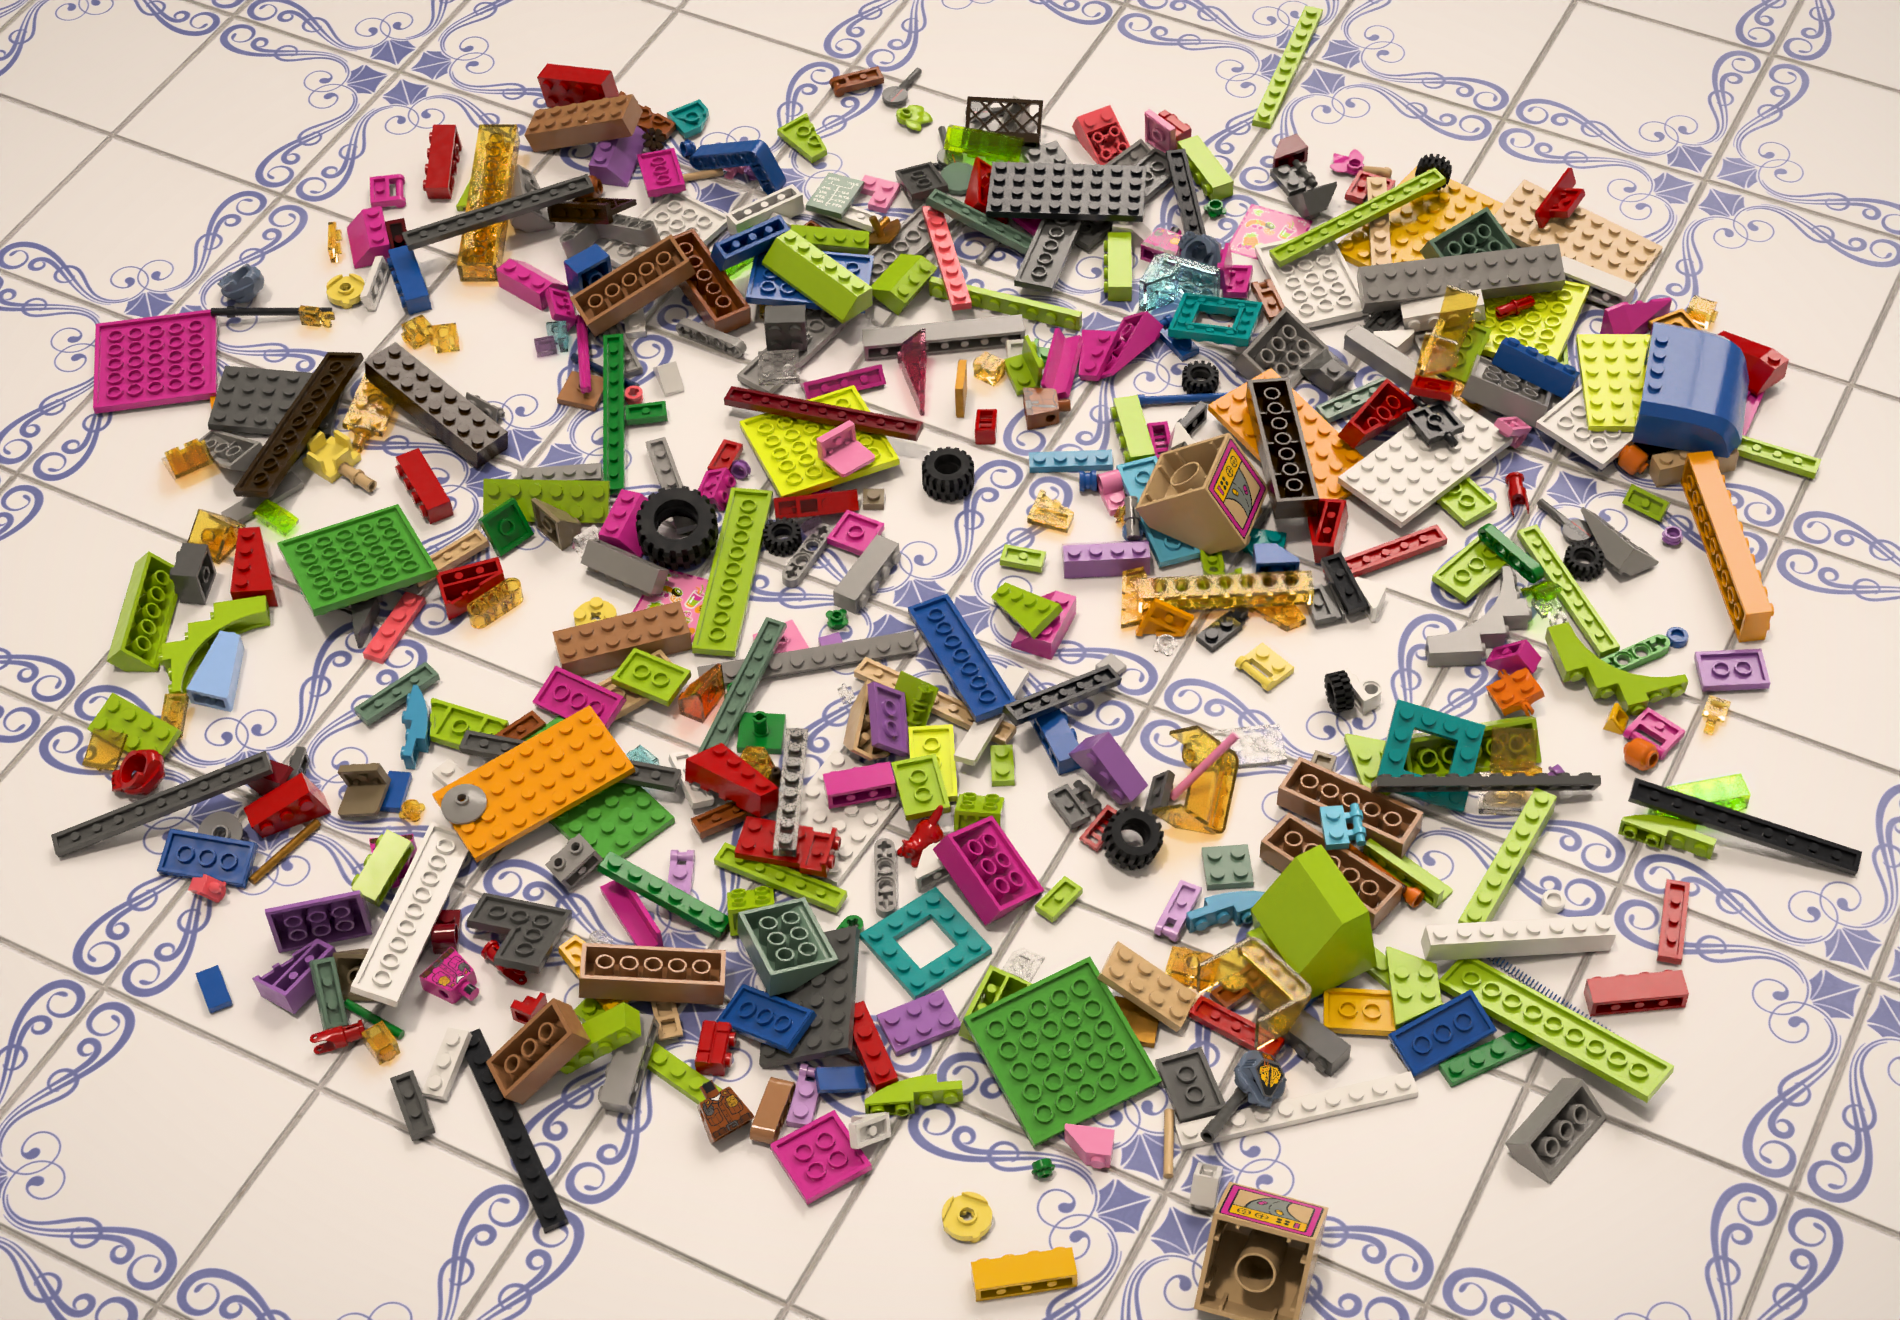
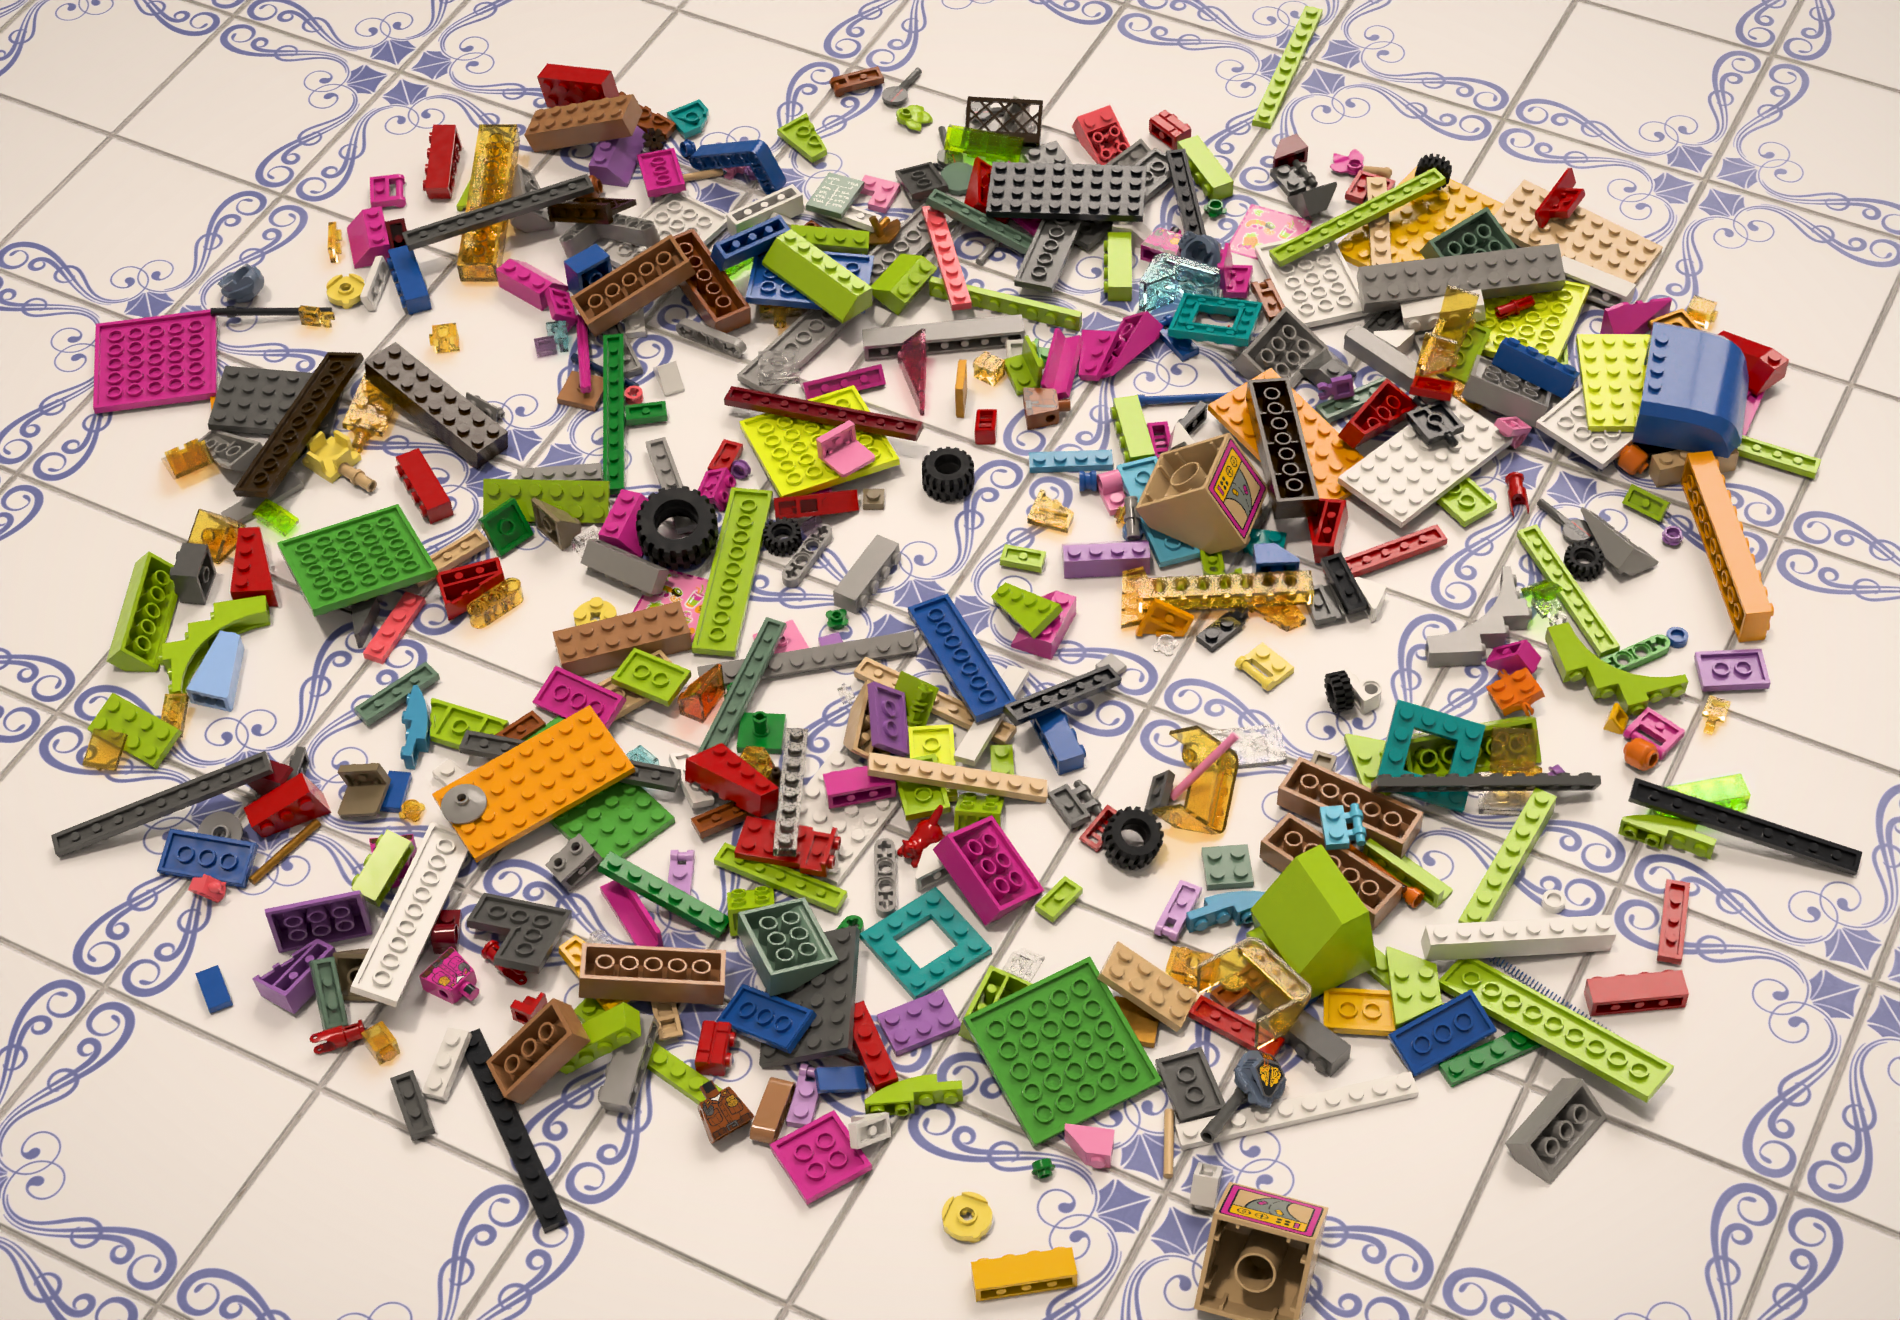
(148, 774): red helmet -> none
(372, 1018): green bar -> none
(416, 331): clear yellow brick -> none
(786, 327): dark grey brick -> none
(854, 532): dark pink plate -> none
(957, 777): none -> tan plate
(1109, 767): medium lavender wedge -> none
(1159, 132): bright pink plate -> none
(1200, 370): black tyre -> none
(1340, 388): none -> medium lavender plate
(1469, 570): lime plate -> none
(1511, 553): green beam -> none

